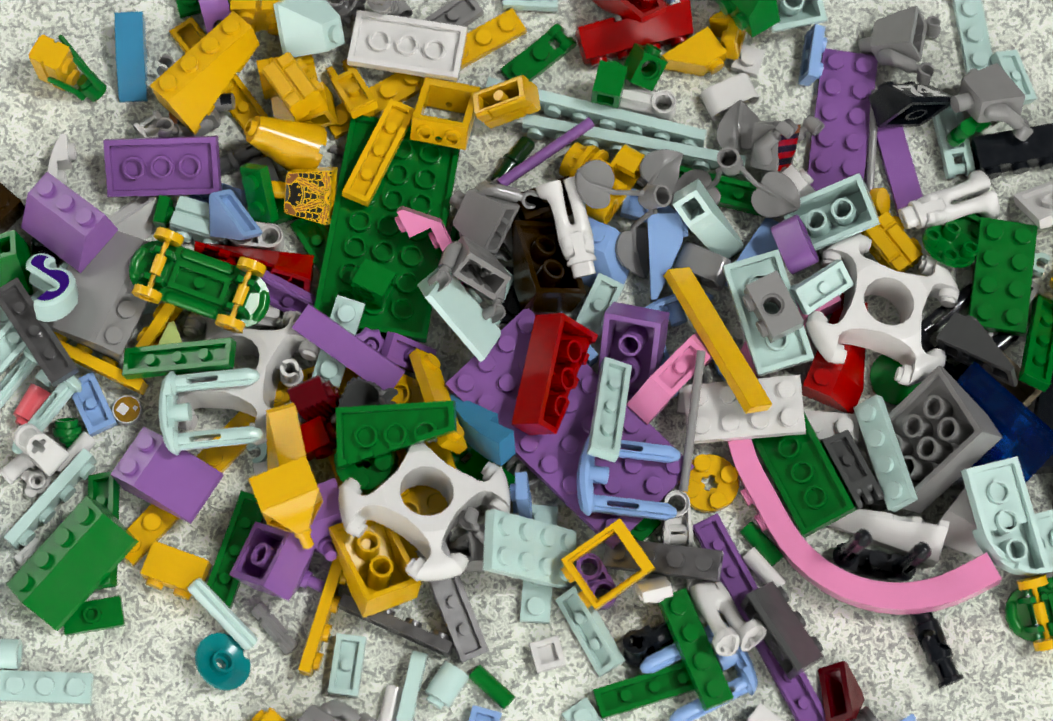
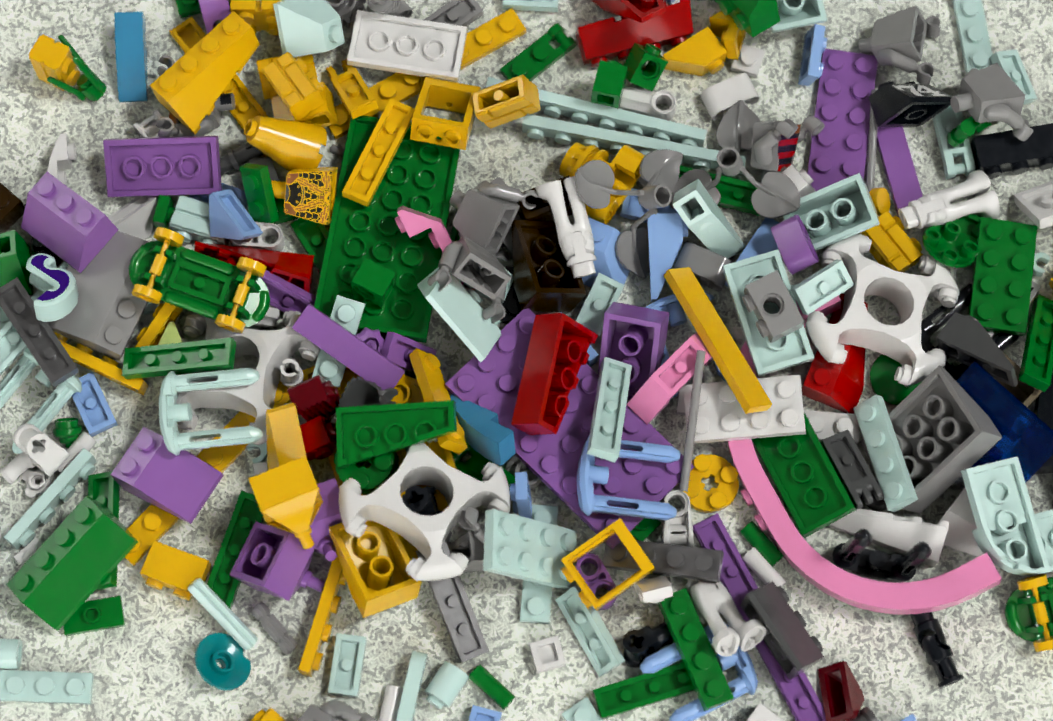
(30, 403): coral brick -> none
(127, 410): tile -> none
(408, 629): flat silver plate -> none
(421, 500): none -> black connector
(515, 157): dark green axle -> none
(546, 152): medium lavender piece -> none

